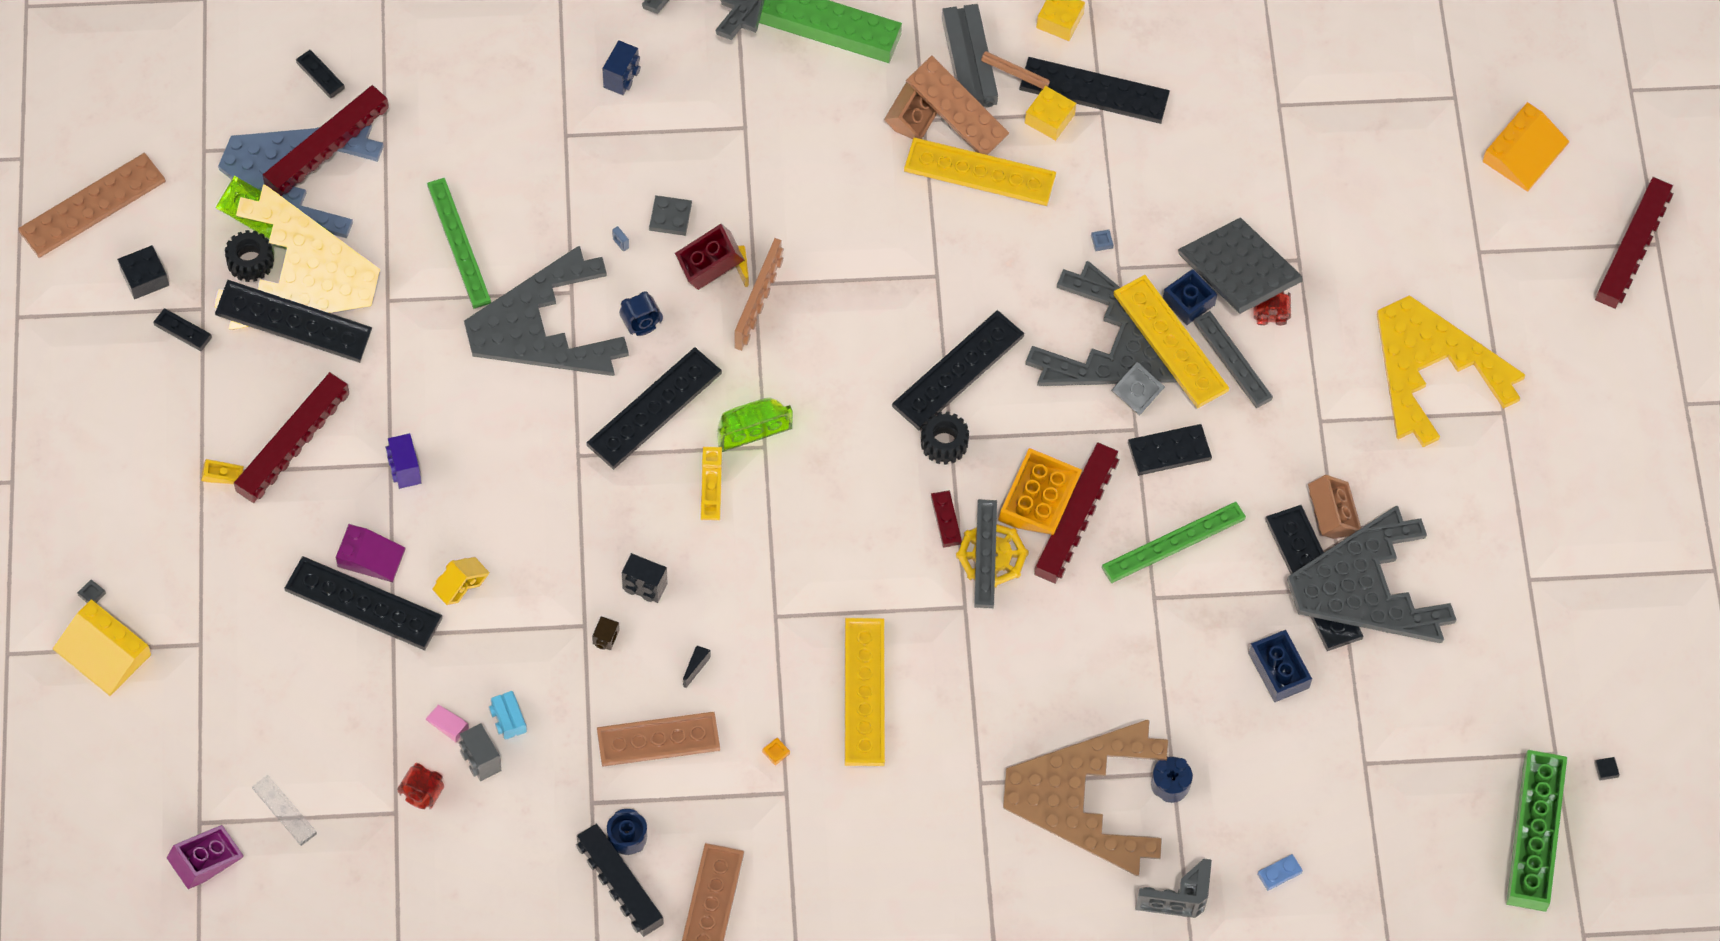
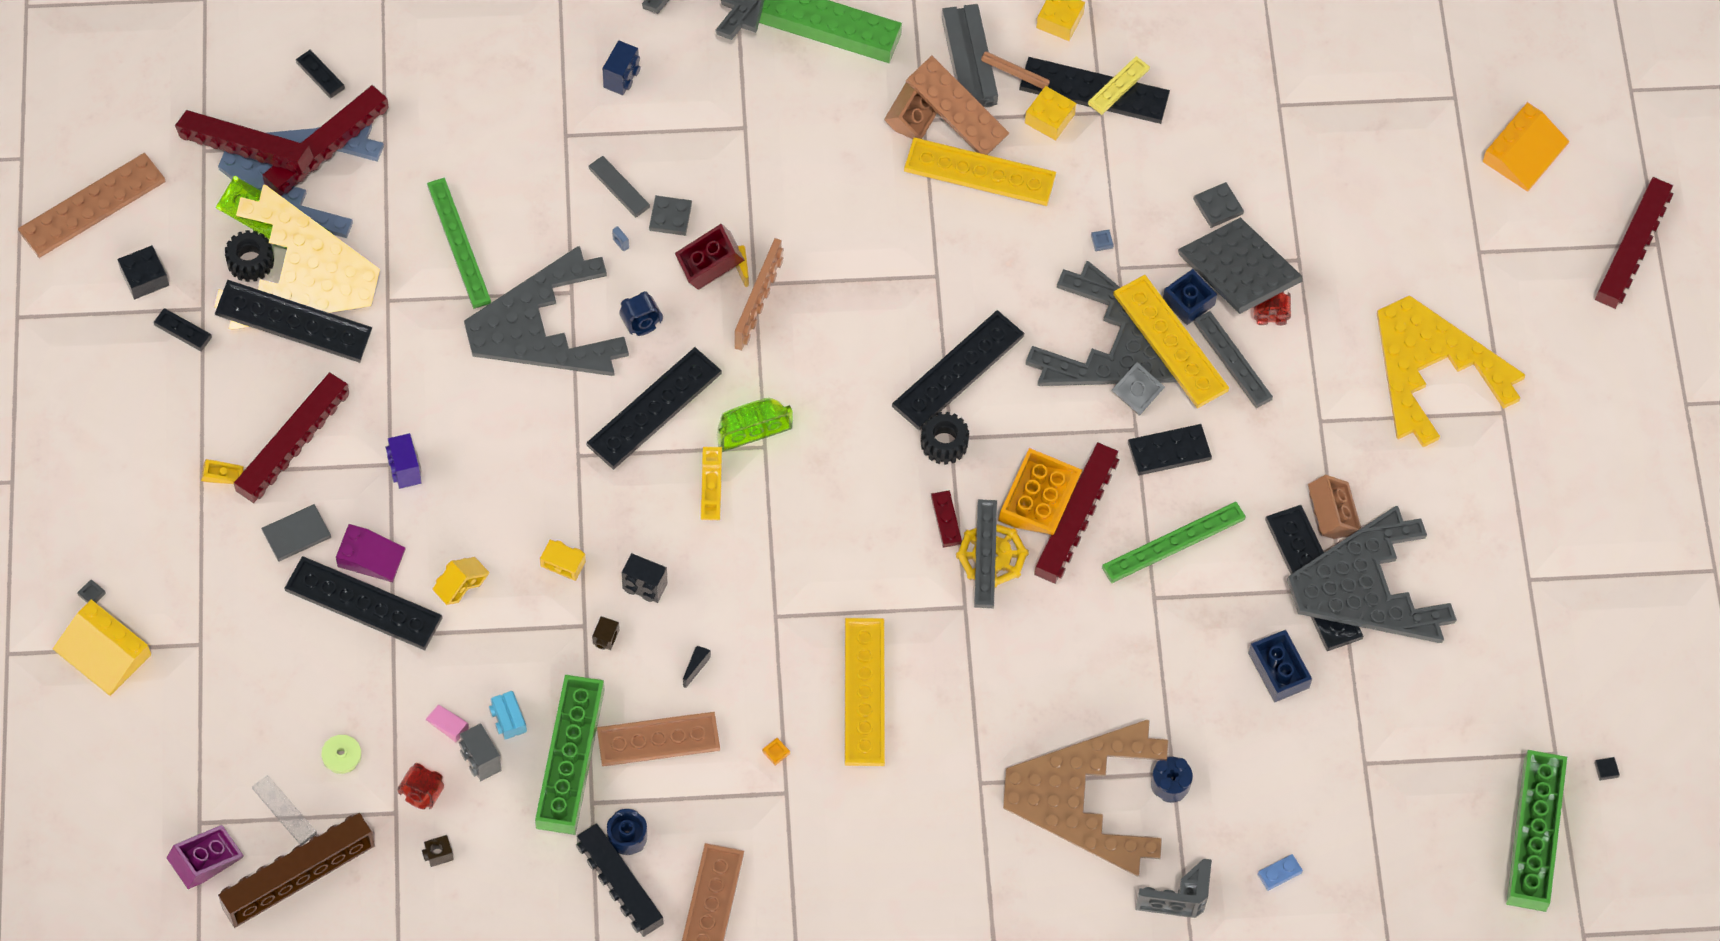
(244, 141): none -> dark red brick
(296, 532): none -> dark grey tile
(296, 870): none -> reddish brown brick
(341, 763): none -> yellowish green plate
(438, 843): none -> dark brown brick
(562, 559): none -> yellow brick
(570, 755): none -> bright green brick
(619, 186): none -> dark grey tile
(1118, 85): none -> light yellow tile
(1218, 205): none -> dark grey plate

